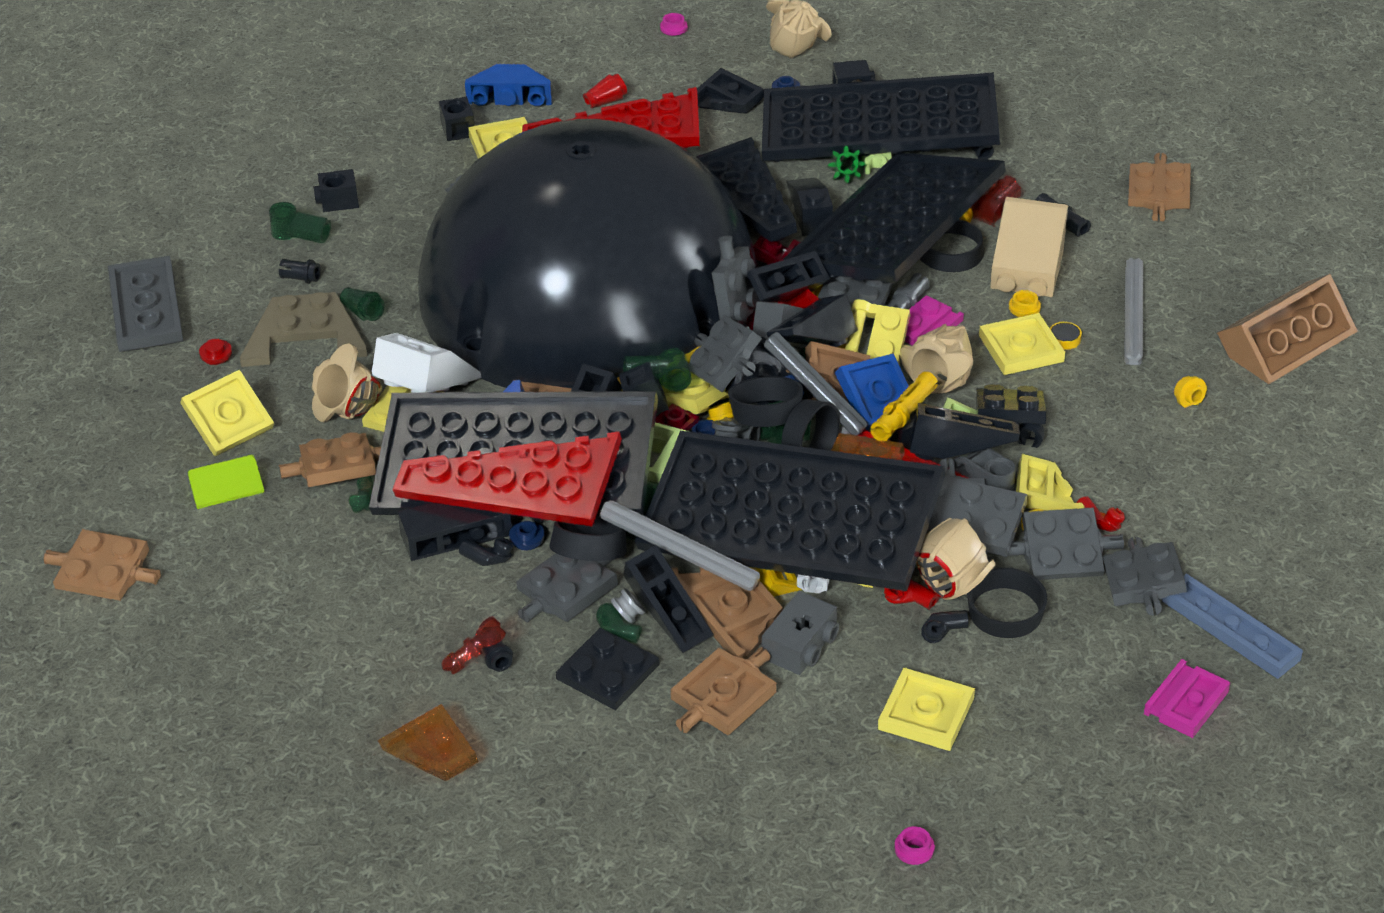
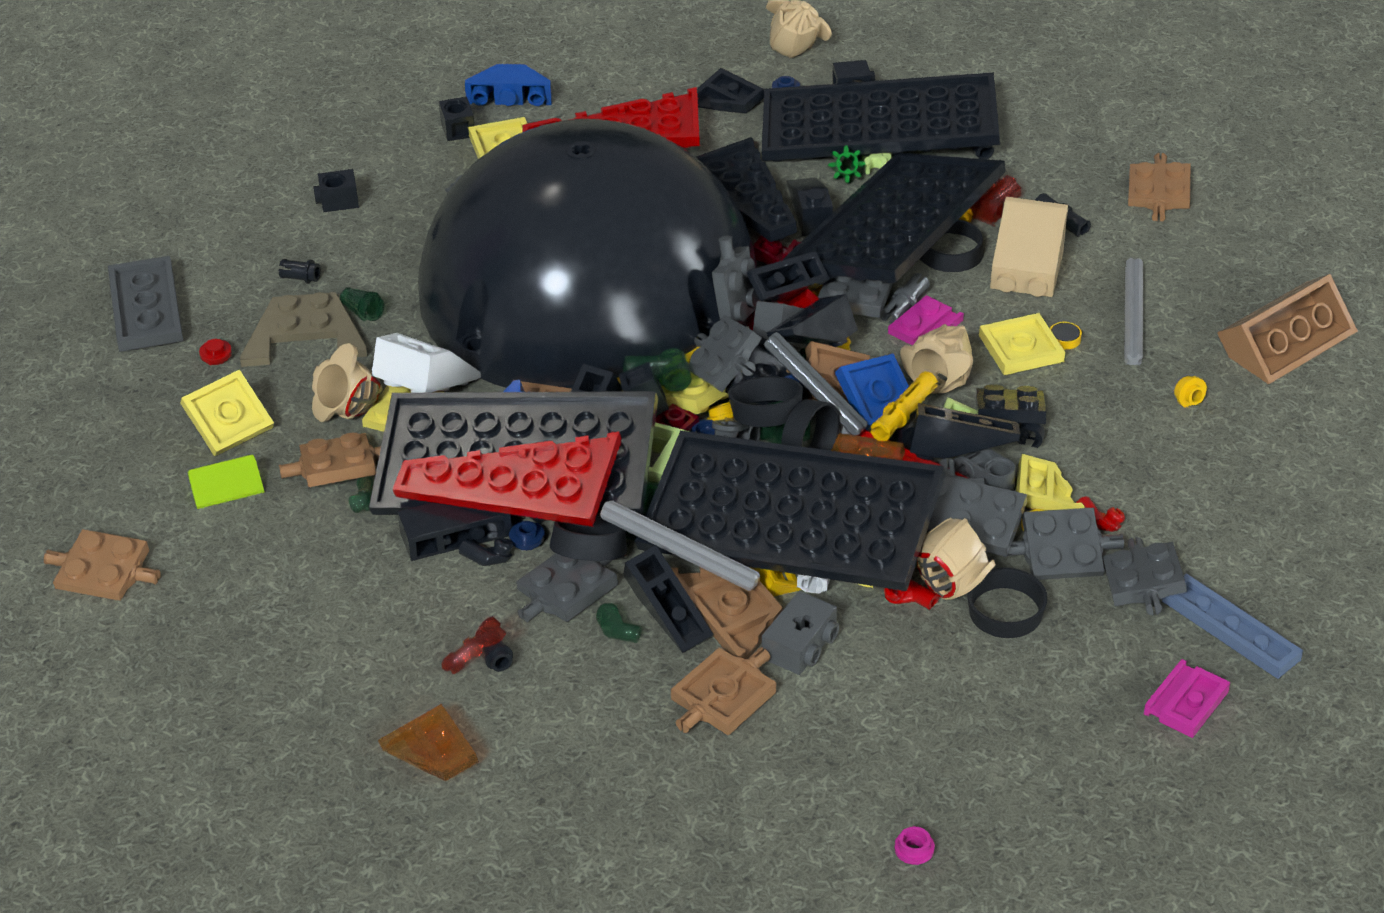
(289, 224): clear green piece -> none
(606, 91): red cone -> none
(607, 668): black plate -> none
(628, 605): light grey bush -> none
(673, 24): dark pink plate -> none
(887, 331): light yellow plate -> none
(926, 709): light yellow plate -> none
(940, 623): black arm -> none
(1024, 303): yellow plate -> none

